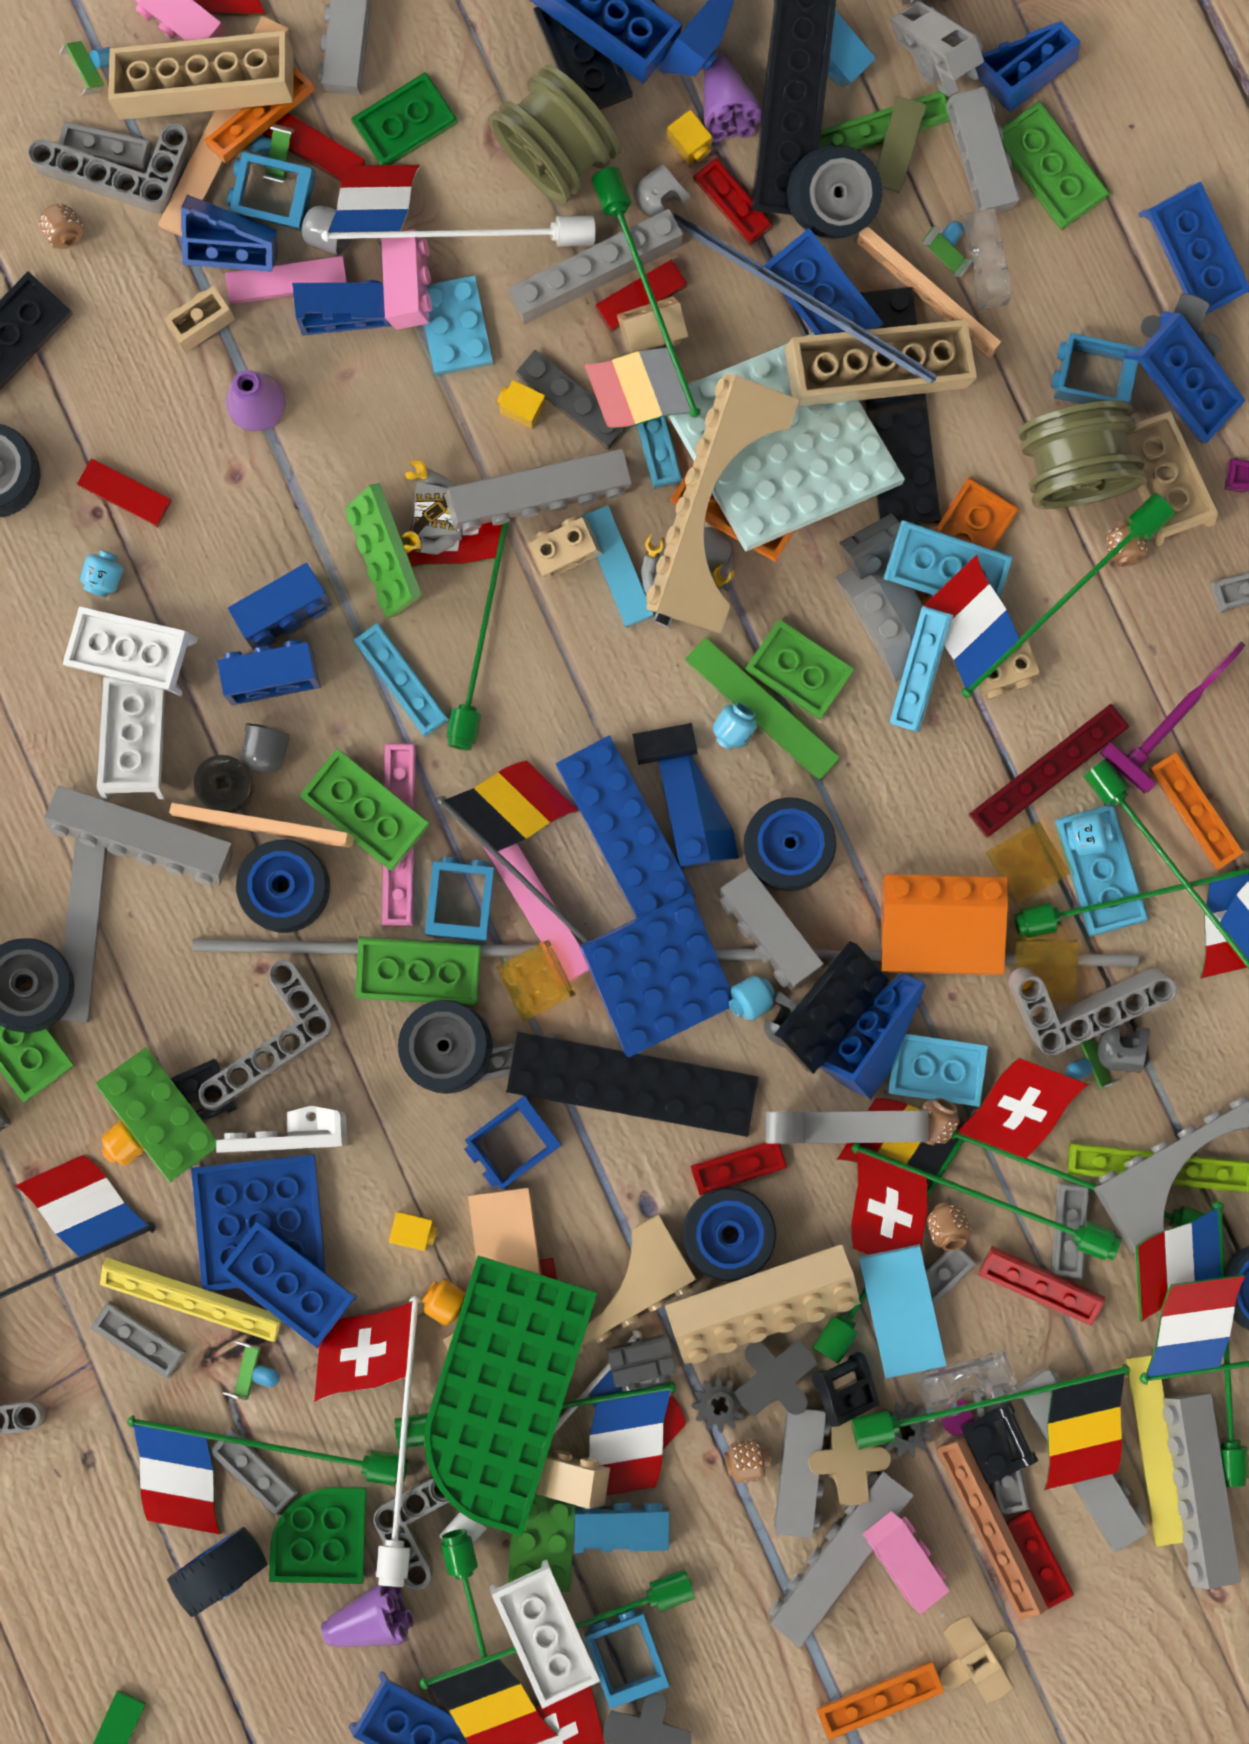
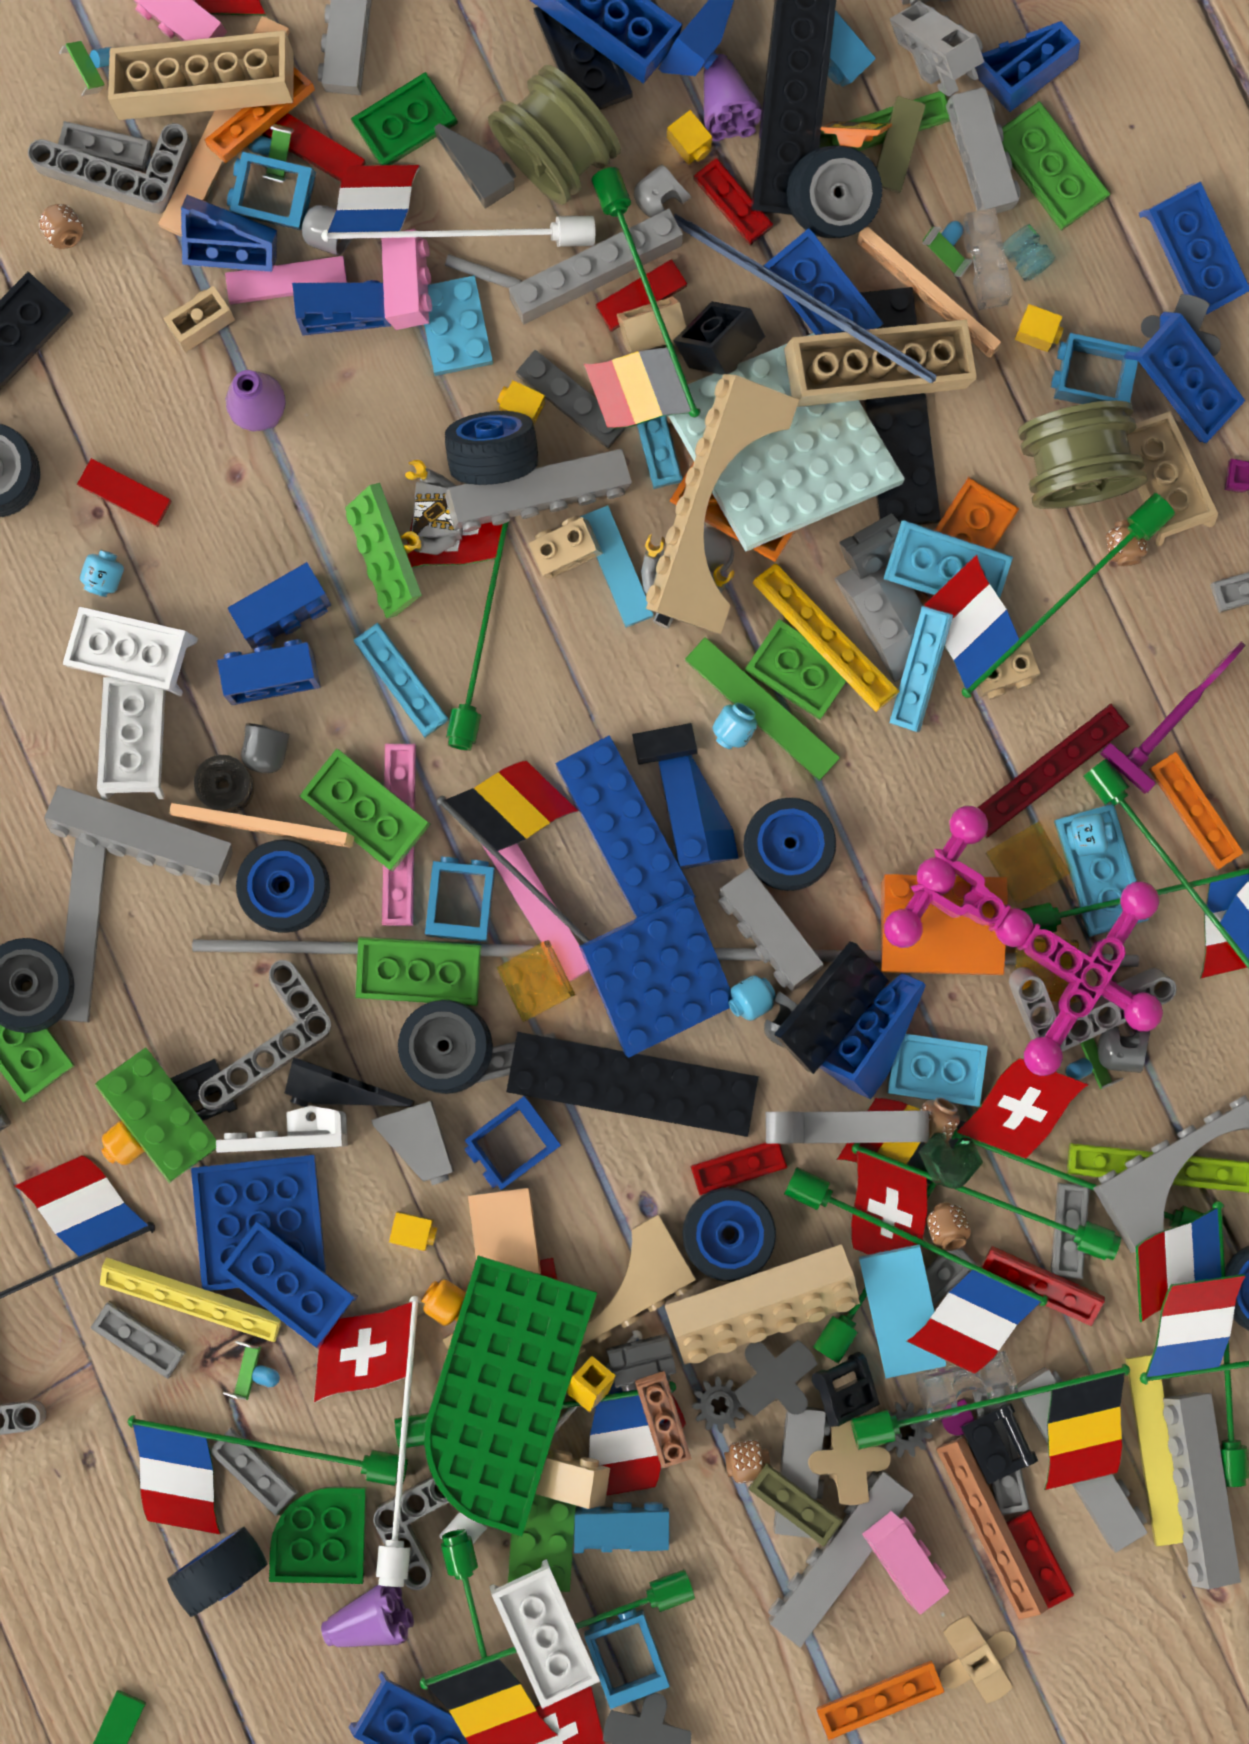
(322, 1086): none -> black wedge
(418, 1140): none -> light grey slope
(479, 167): none -> dark grey slope
(481, 271): none -> light grey piece
(491, 447): none -> black wheel
(590, 1384): none -> yellow brick
(659, 1405): none -> nougat tile
(719, 338): none -> black brick
(795, 1504): none -> olive tile
(826, 637): none -> yellow tile
(855, 133): none -> orange piece
(947, 1165): none -> clear green plate
(973, 1315): none -> flag
(1016, 929): none -> dark pink piece
(1027, 252): none -> clear light blue wheel
(1039, 328): none -> yellow brick

